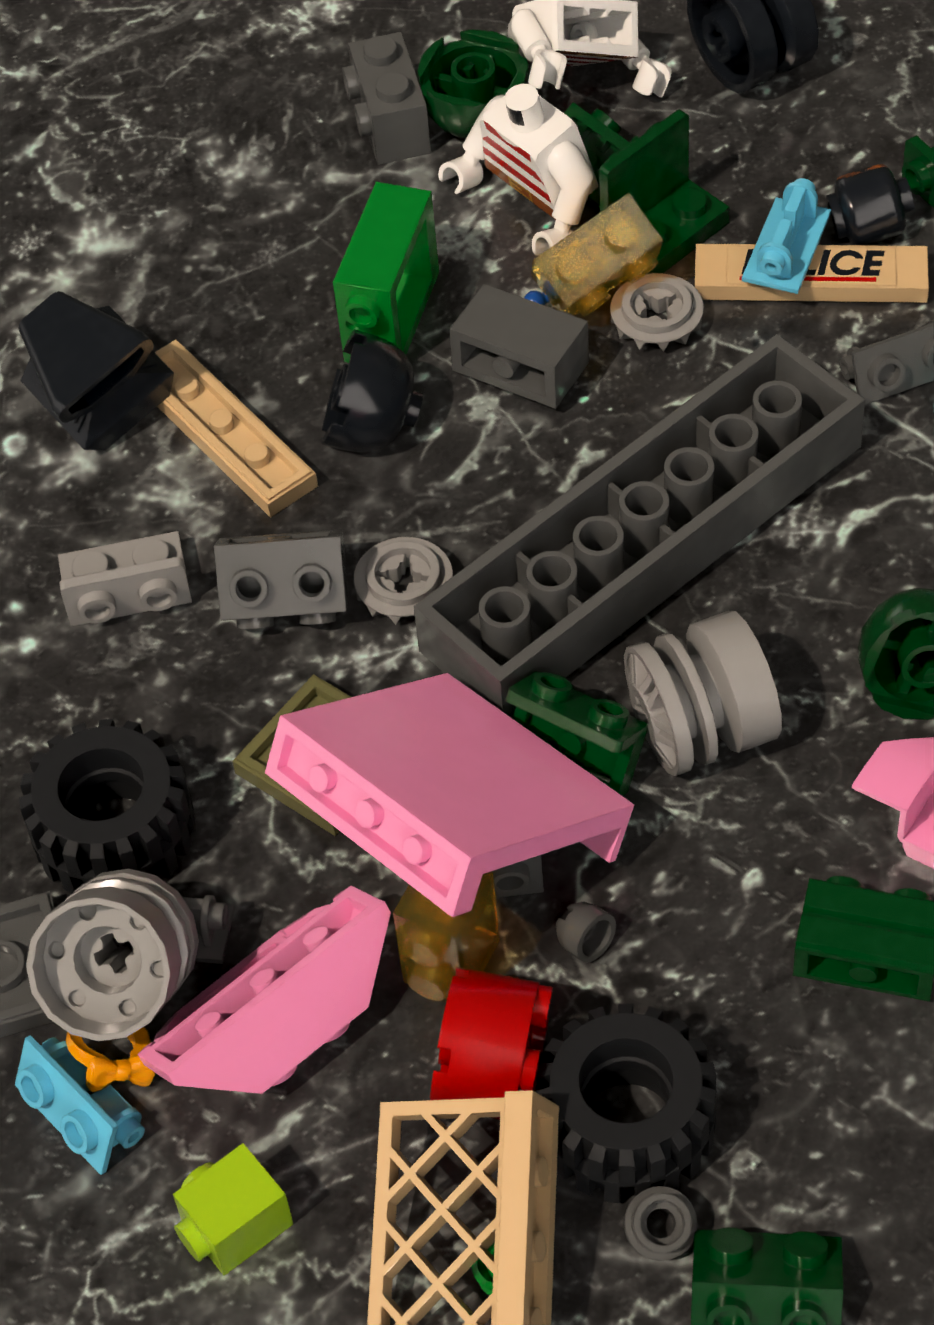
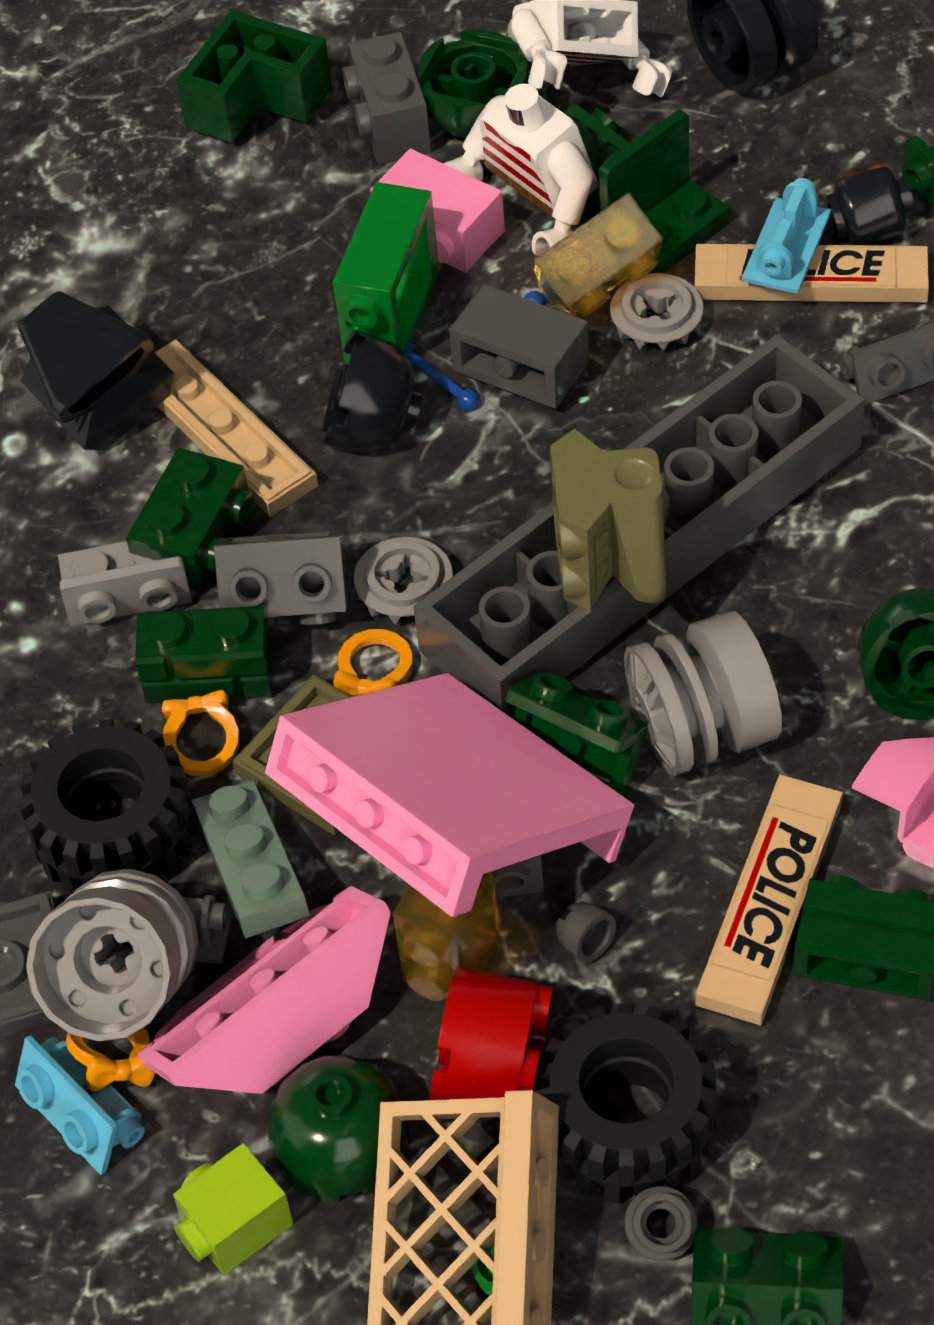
(189, 512): none -> dark green bracket
(204, 652): none -> dark green brick
(216, 706): none -> light orange piece
(250, 858): none -> sand green plate
(252, 67): none -> dark green brick
(329, 1126): none -> dark green cylinder
(346, 678): none -> light orange piece
(464, 208): none -> bright pink brick
(467, 399): none -> blue hinge
(607, 520): none -> olive piece
(769, 900): none -> tan tile

